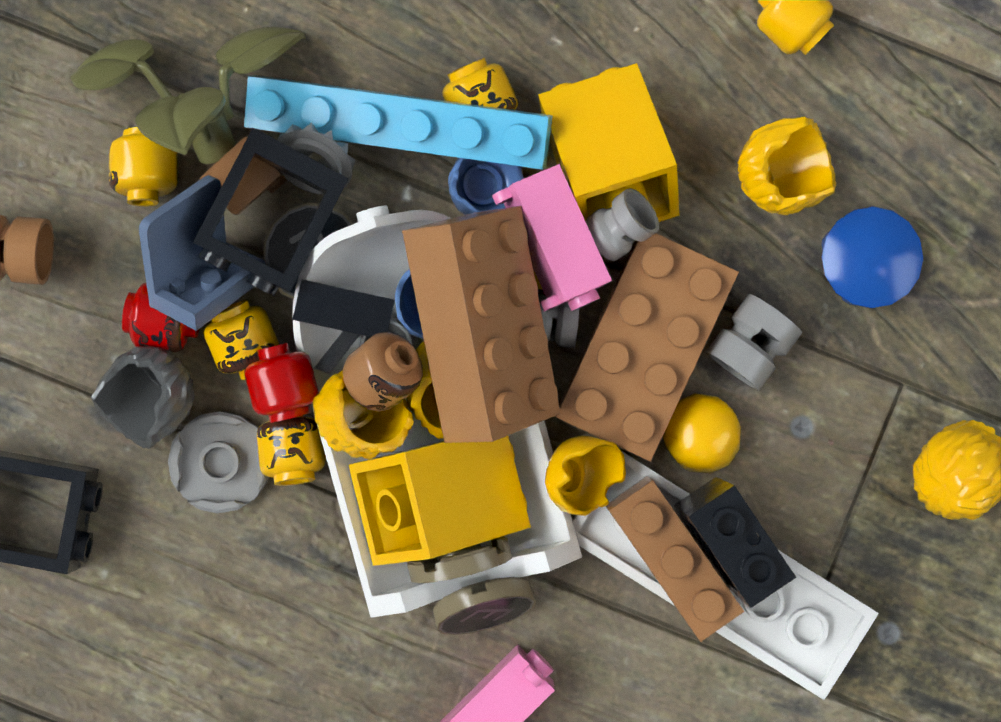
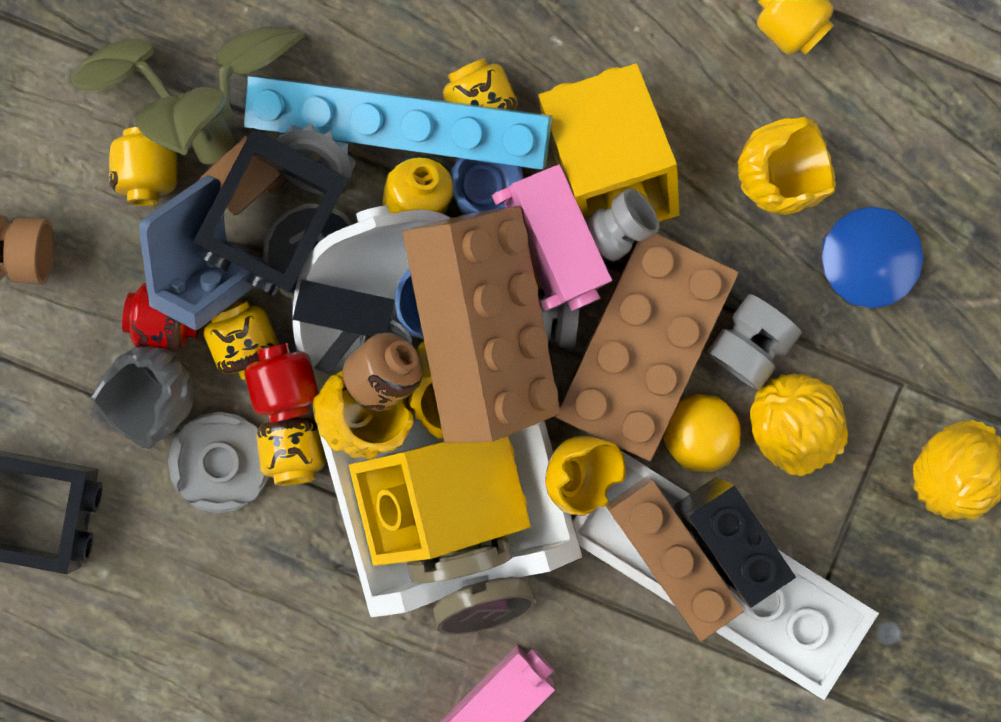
(418, 184): none -> yellow head
(798, 423): none -> yellow hair

